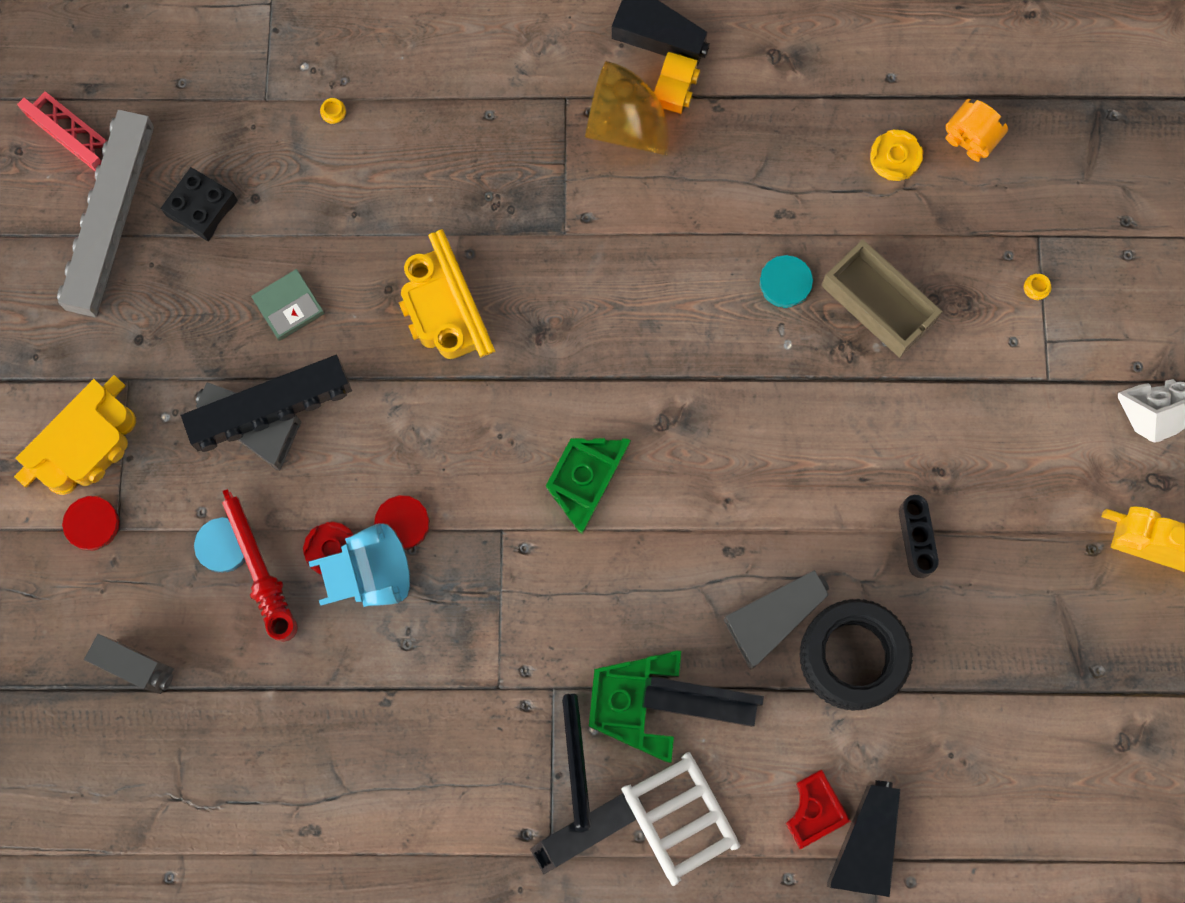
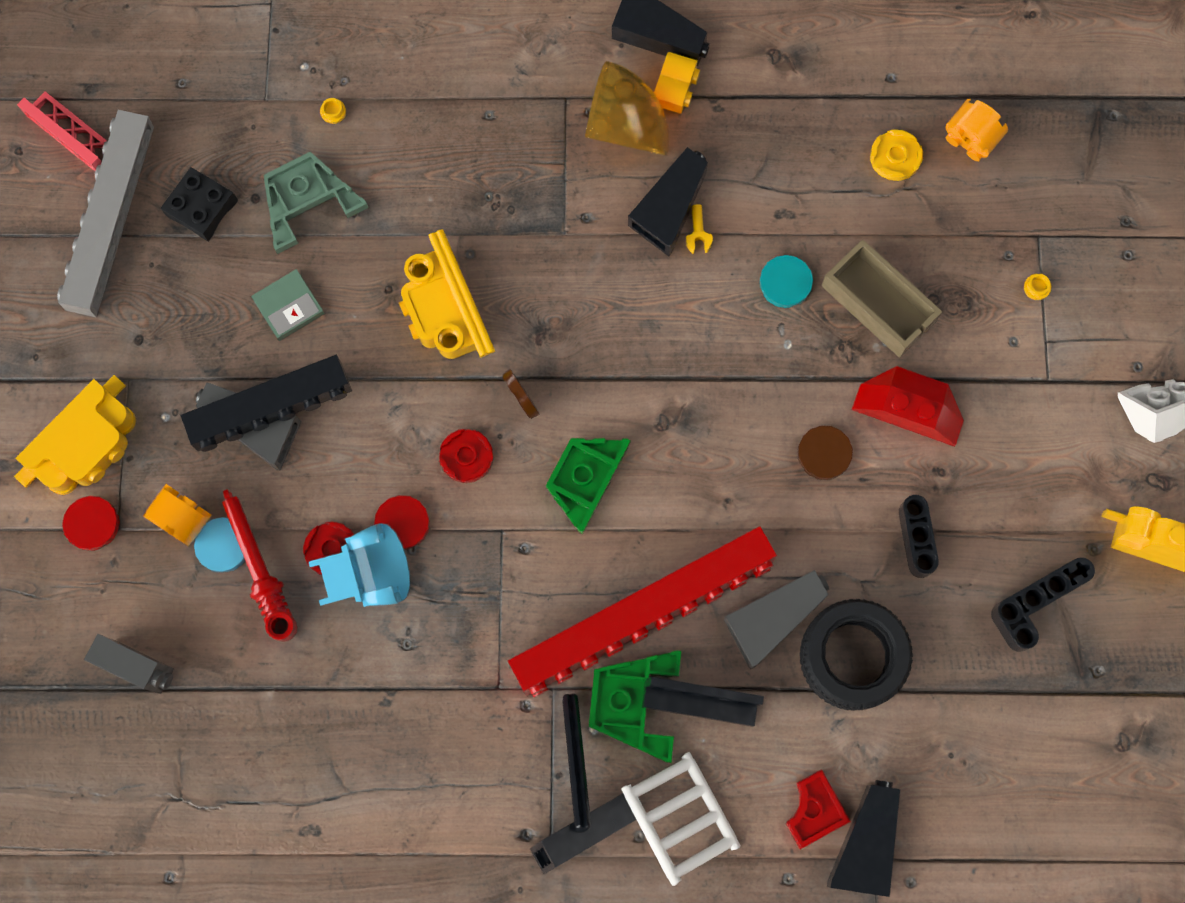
(177, 515): none -> light orange brick
(300, 187): none -> sand green wing
(466, 455): none -> red tile
(520, 394): none -> reddish brown tile
(643, 611): none -> red brick
(669, 202): none -> black slope
(698, 231): none -> yellow bar
(825, 452): none -> reddish brown tile
(912, 404): none -> red wedge
(1044, 596): none -> black beam

